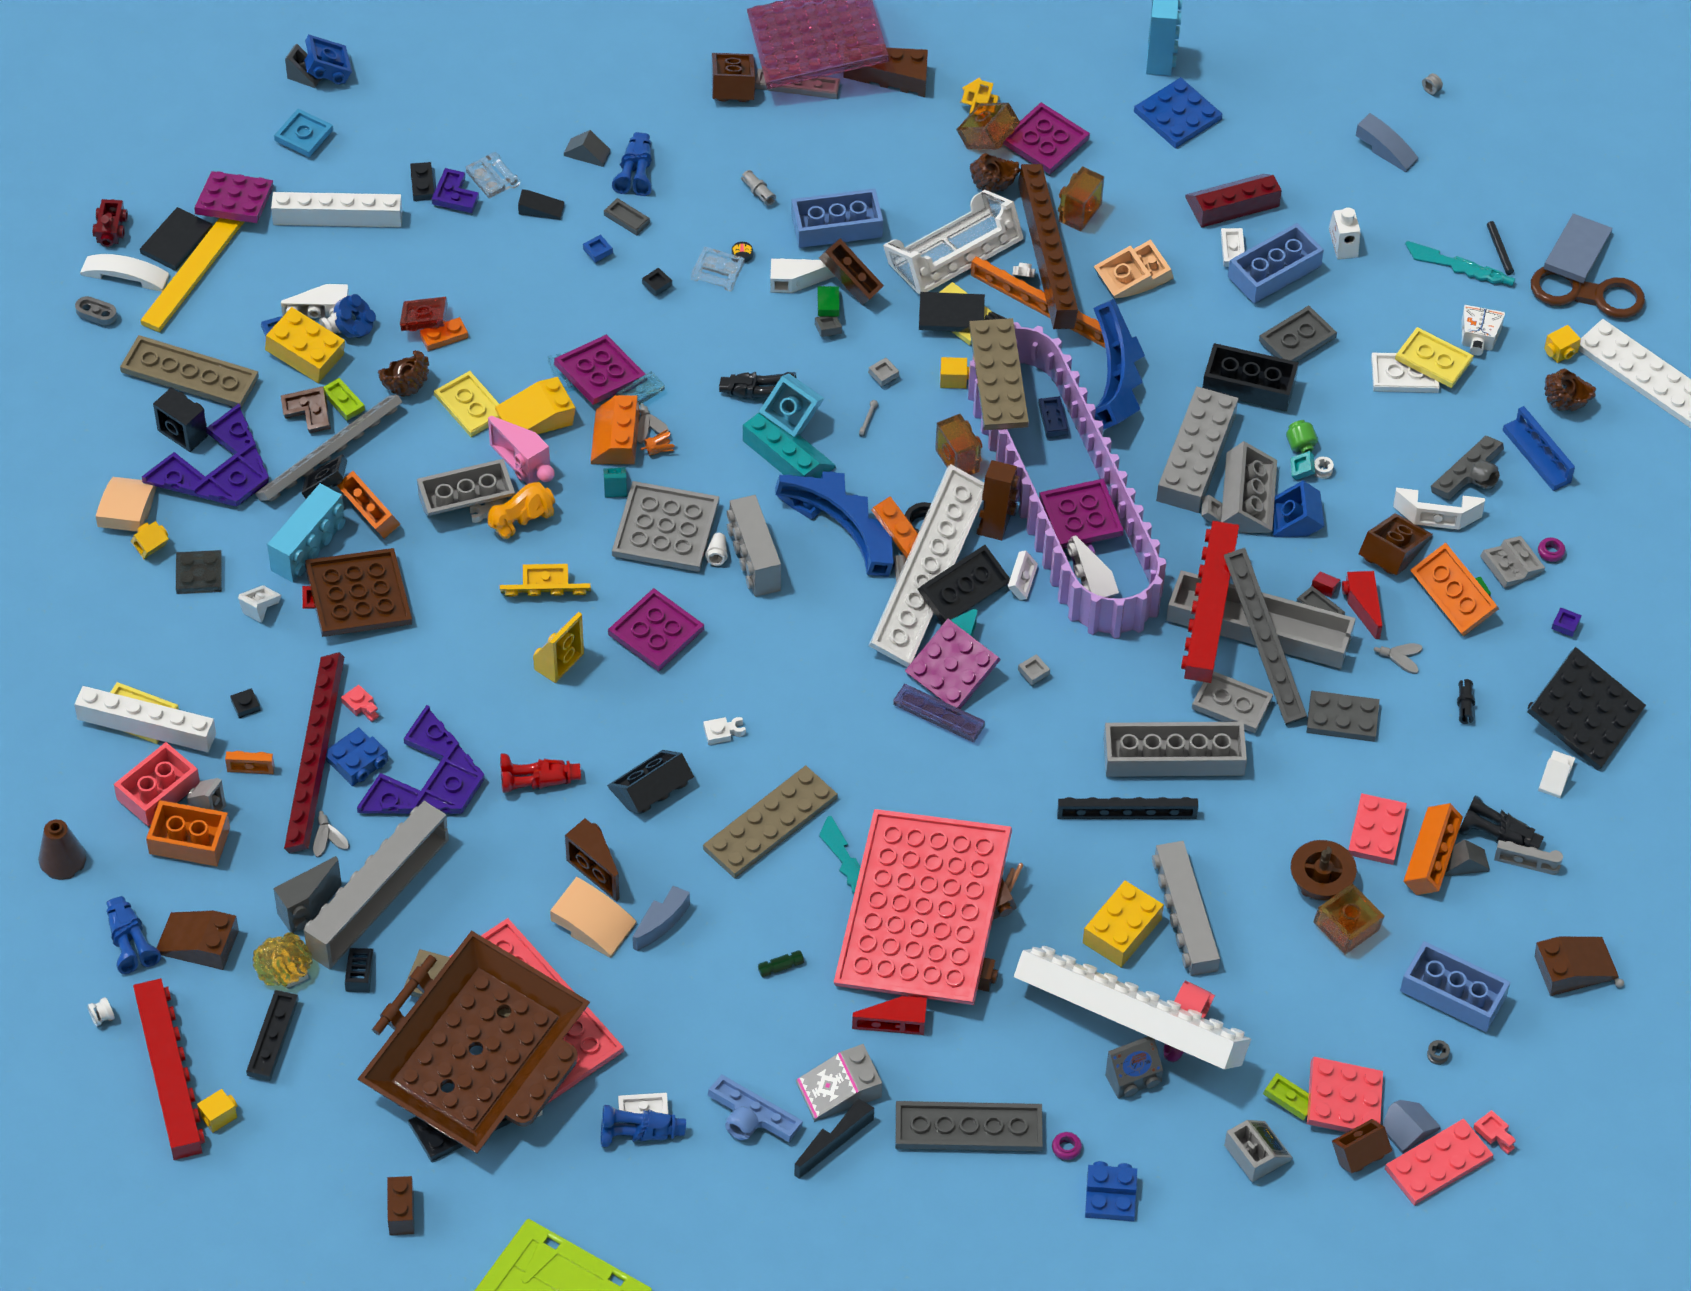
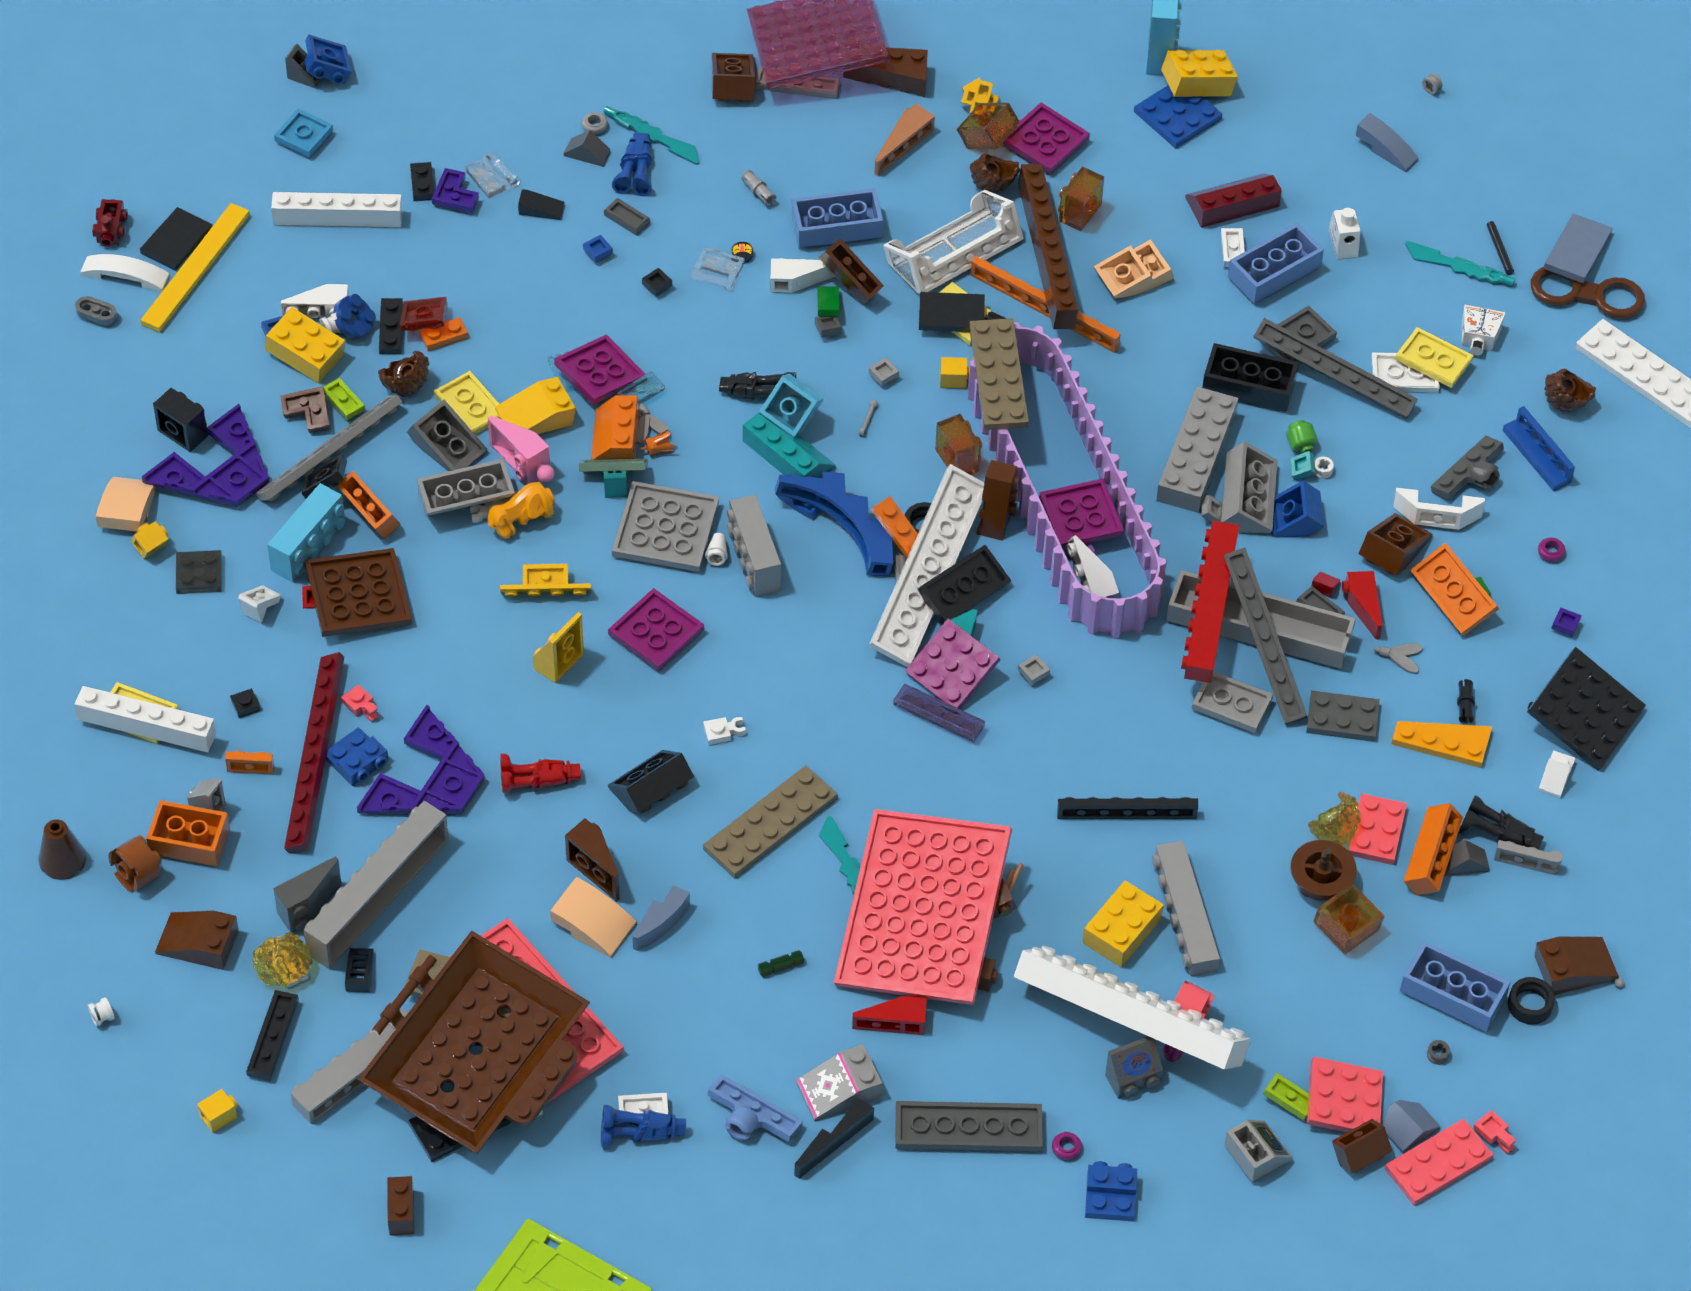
(124, 928): blue piece -> none
(135, 863): none -> dark orange brick
(160, 776): coral brick -> none
(168, 1069): red brick -> none
(189, 371): dark tan plate -> none
(234, 197): magenta plate -> none
(327, 832): light grey piece -> none
(338, 1078): none -> light grey brick
(390, 331): none -> black plate
(446, 438): none -> dark grey slope
(595, 117): none -> light grey piece
(613, 465): none -> sand green tile
(675, 146): none -> teal sword
(909, 131): none -> nougat slope
(1022, 575): white plate -> none
(1024, 270): white plate -> none
(1053, 416): dark blue plate -> none
(1122, 375): blue arch -> none
(1175, 749): light grey brick -> none
(1199, 73): none -> yellow brick
(1335, 368): none -> dark grey plate
(1338, 822): none -> clear yellow hair
(1449, 741): none -> light orange wing
(1512, 561): light grey slope -> none
(1526, 1015): none -> black tyre
(1562, 344): yellow brick -> none

